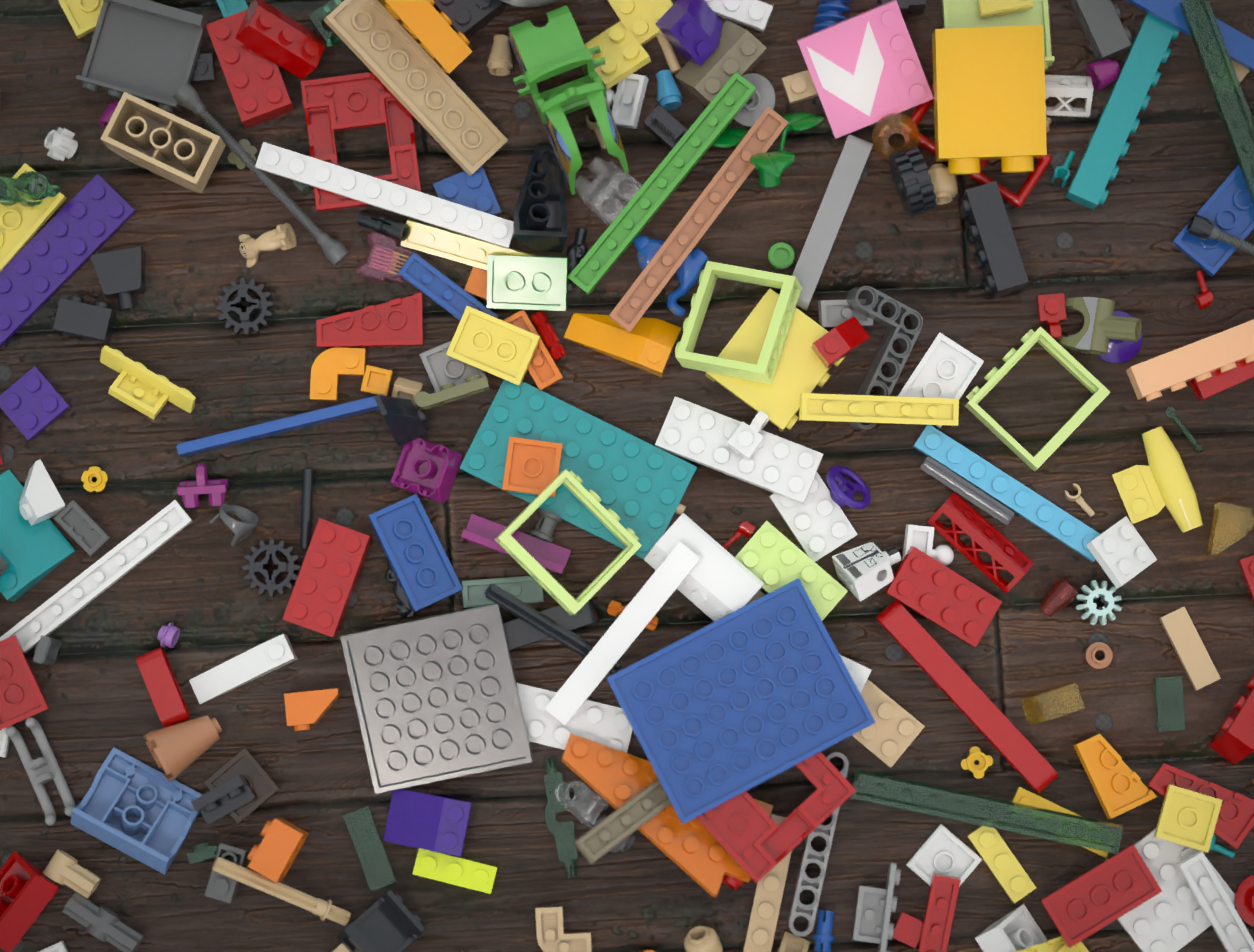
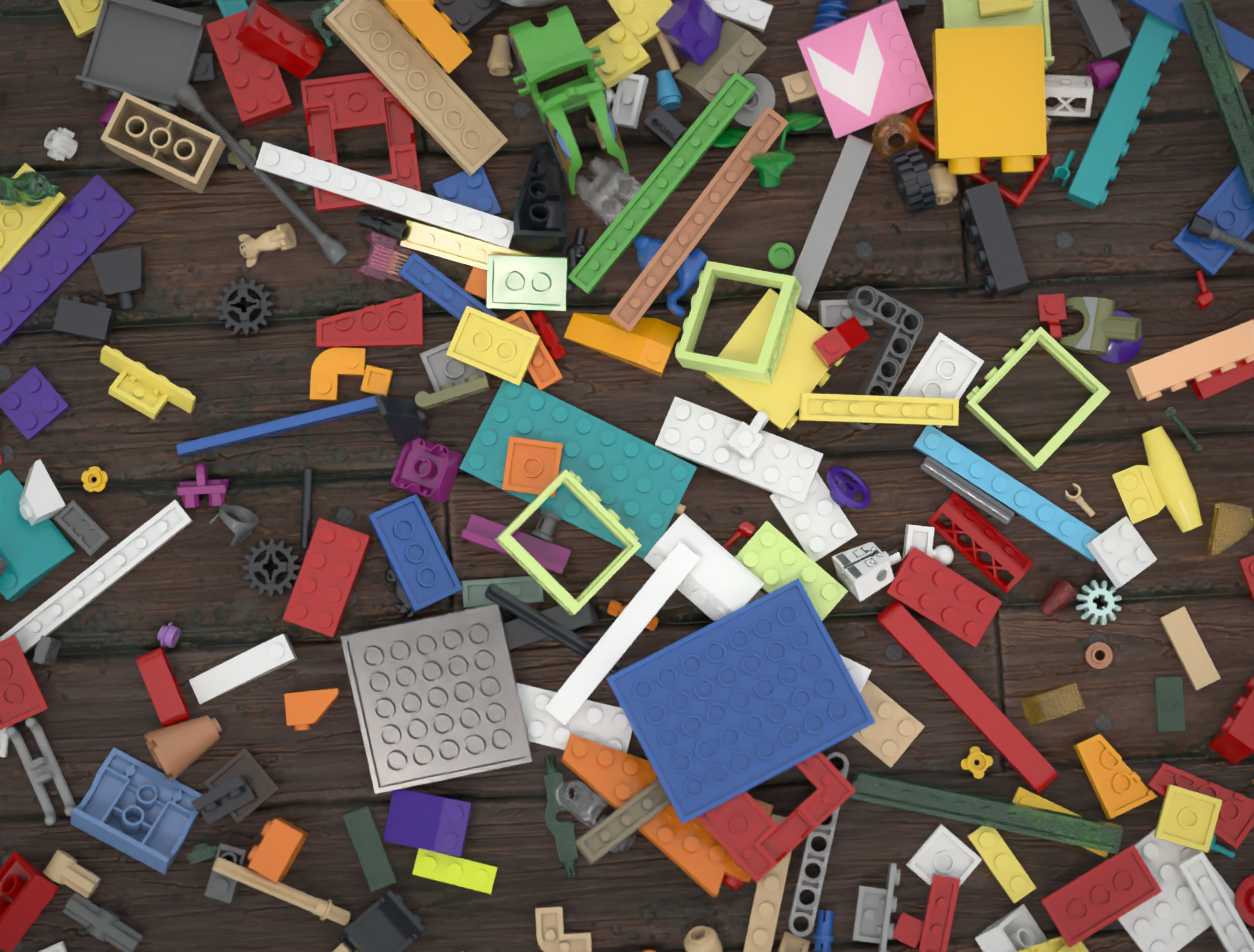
(406, 389): tan slope -> none

